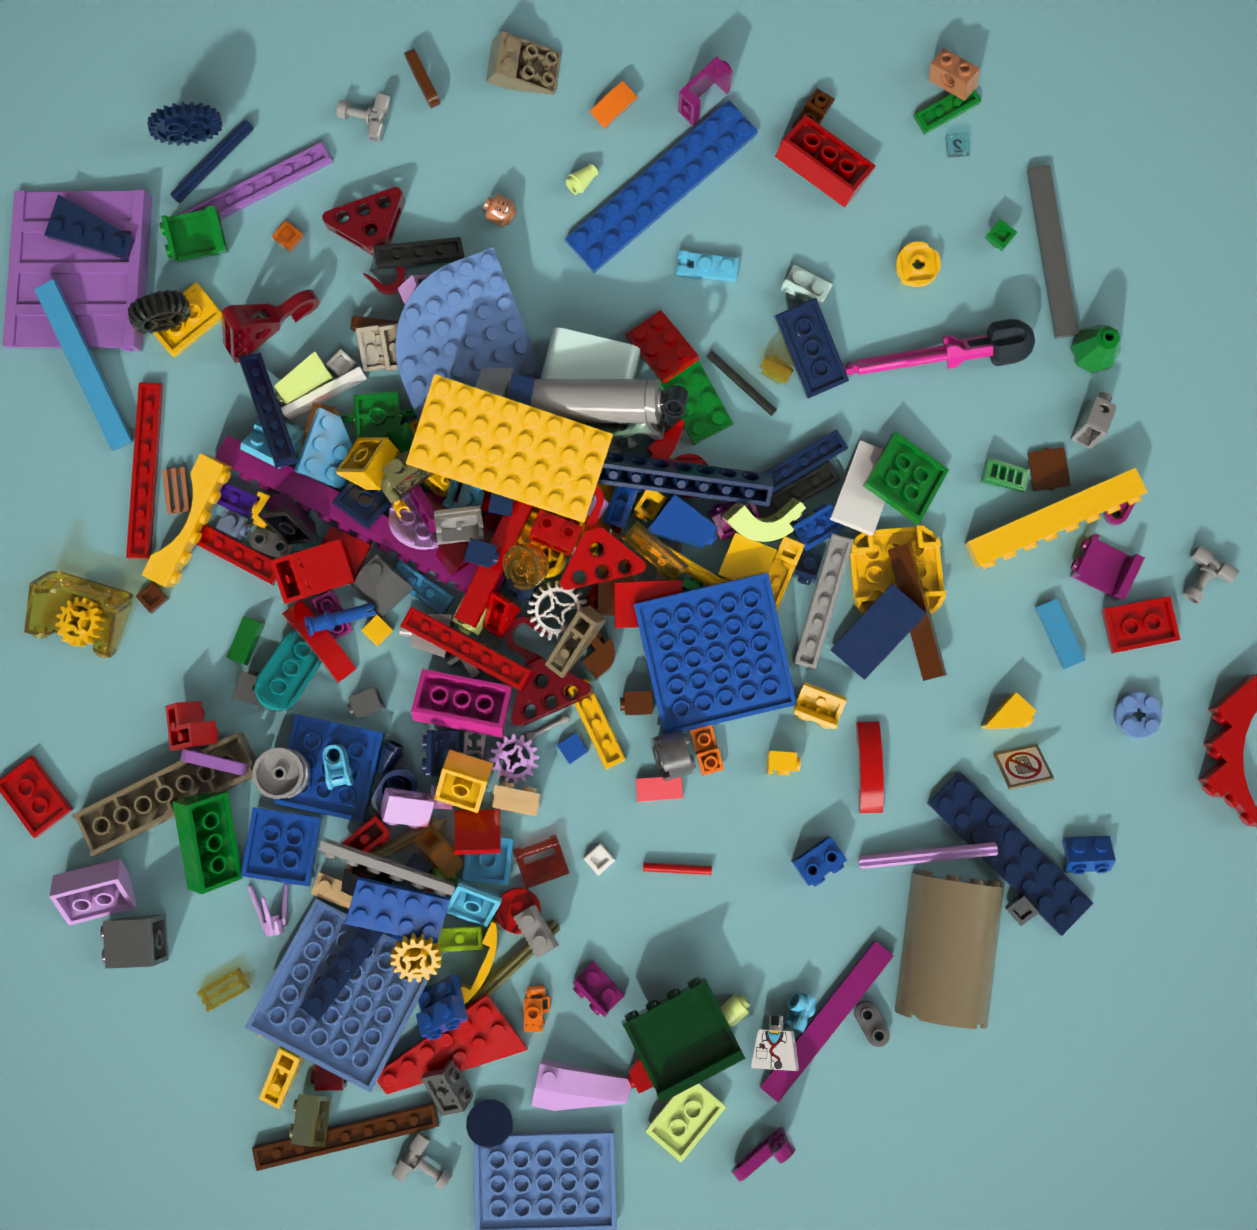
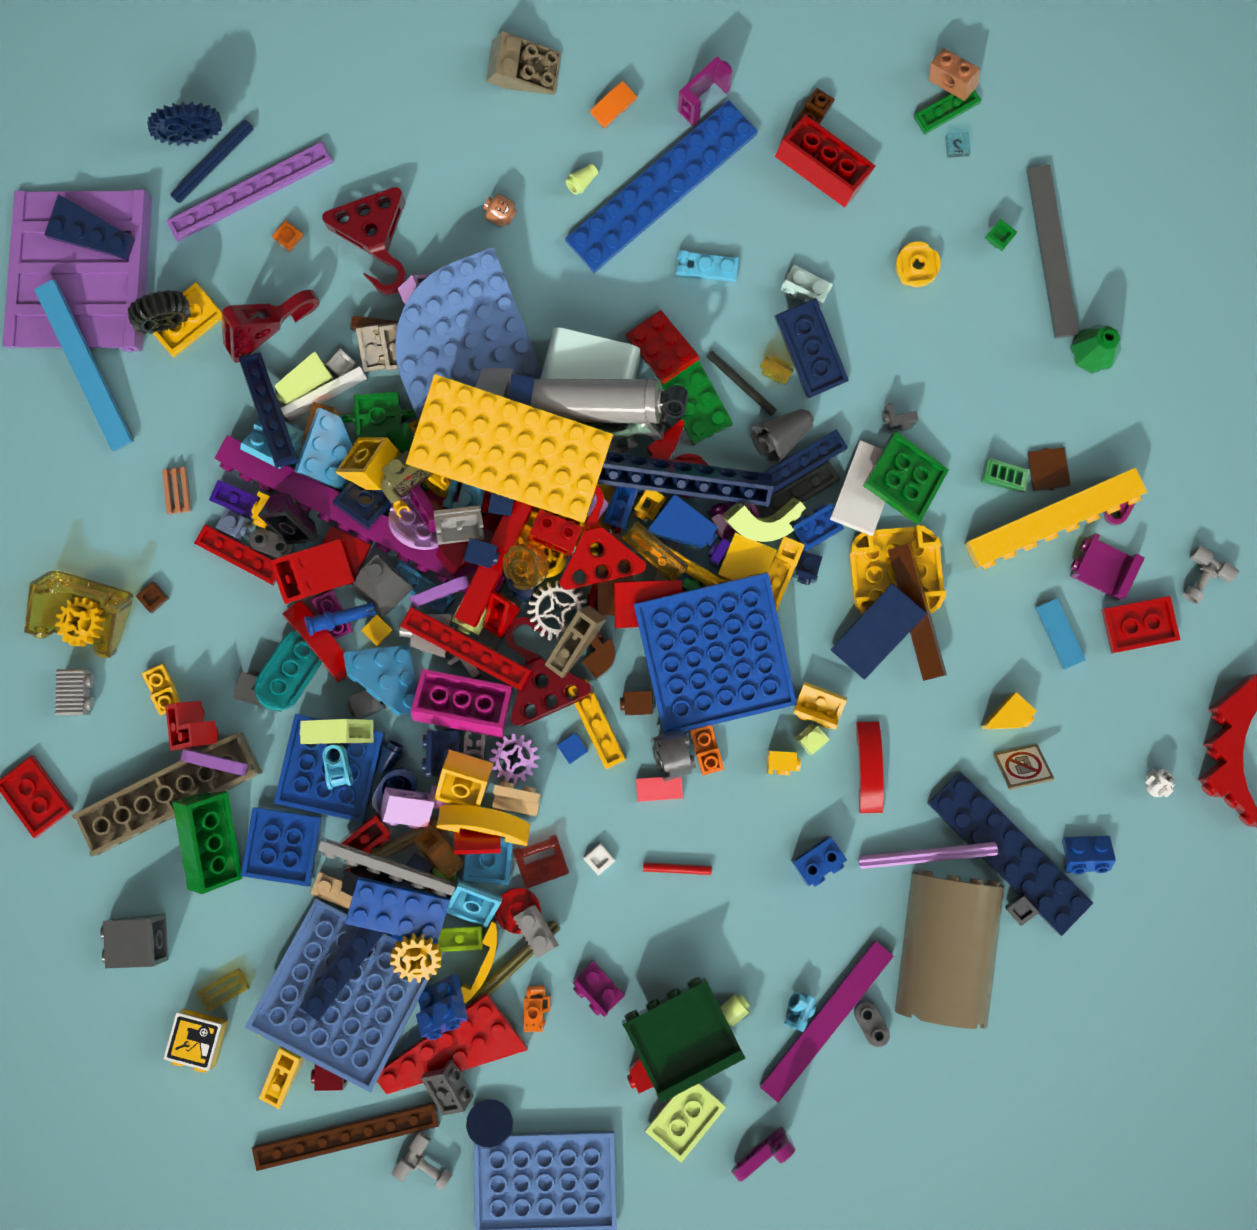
(74, 692): none -> light grey brick
(93, 892): lavender slope -> none
(144, 471): red tile -> none
(161, 687): none -> yellow slope
(193, 235): green panel -> none
(195, 1040): none -> piece
(207, 480): yellow arch -> none
(245, 640): green slope -> none
(268, 771): light grey wheel -> none
(271, 923): lavender plant -> none
(310, 1120): olive slope -> none
(336, 731): none -> yellowish green slope
(373, 116): light grey bar -> none
(385, 674): none -> dark azure plate
(418, 253): pearl dark grey tile -> none
(422, 78): reddish brown beam -> none
(439, 592): none -> medium lavender beam
(484, 820): none -> yellow slope
(564, 719): light grey hinge -> none
(573, 1087): lavender wedge -> none
(718, 552): none -> dark purple plate
(775, 1048): white torso -> none
(781, 434): none -> dark grey cone
(811, 739): none -> yellowish green brick
(823, 601): light grey tile -> none
(902, 421): none -> dark grey bracket
(1005, 344): piece -> none
(1095, 421): light grey torso -> none
(1151, 714): medium blue plate -> none
(1159, 783): none -> white gear

